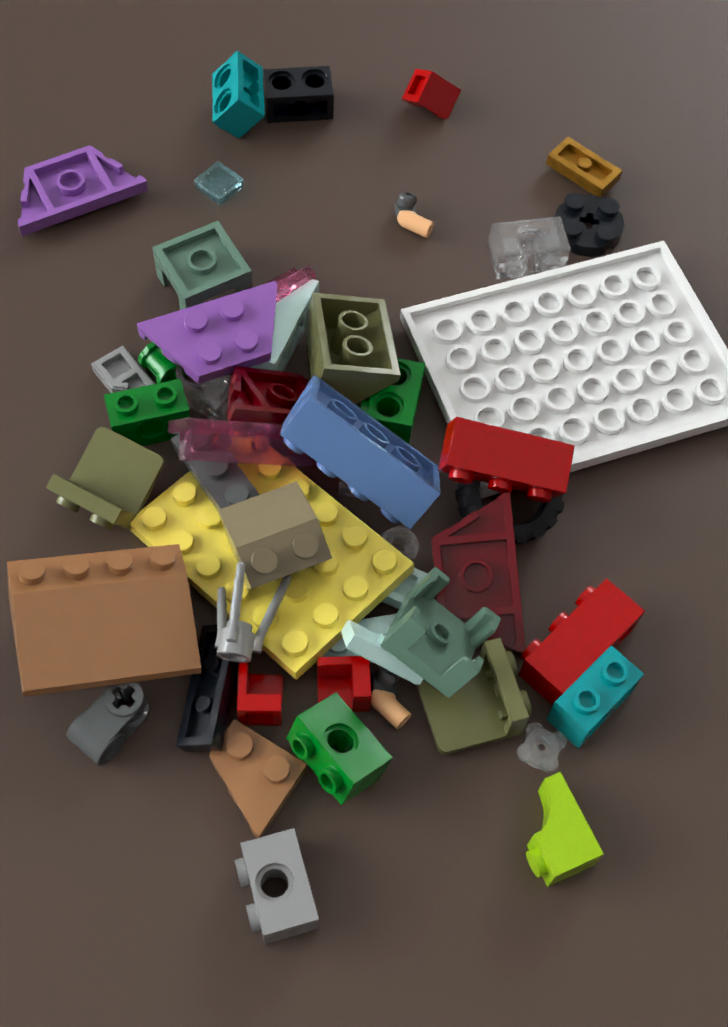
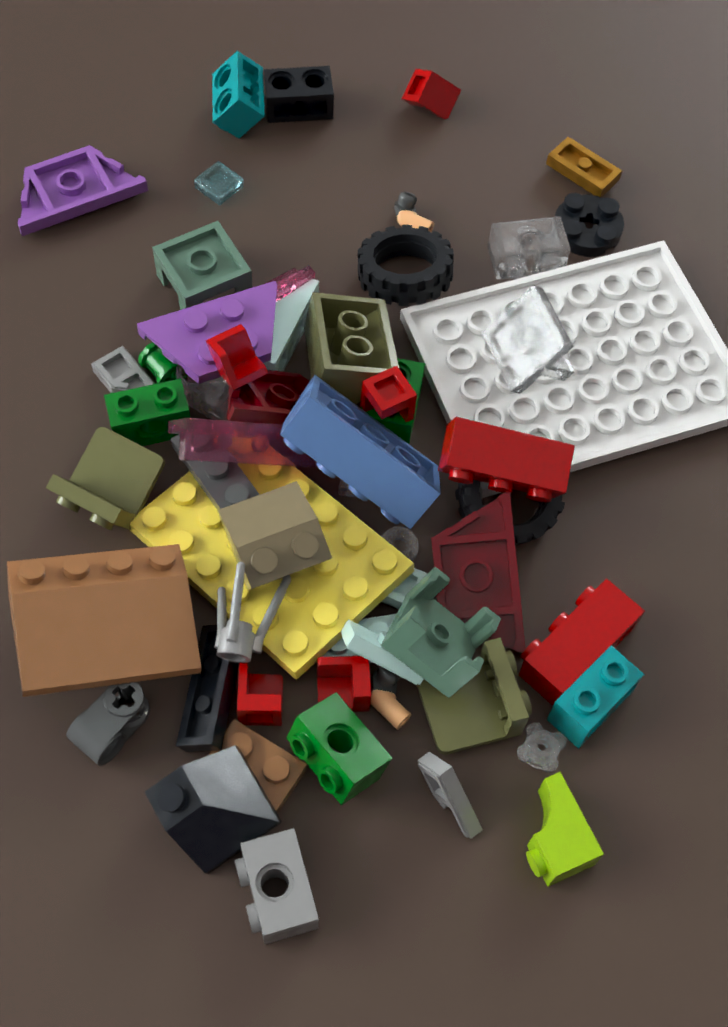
(213, 807): none -> black slope
(236, 357): none -> red panel
(389, 394): none -> red panel
(405, 287): none -> black tyre
(449, 792): none -> light grey tile
(529, 341): none -> clear bracket

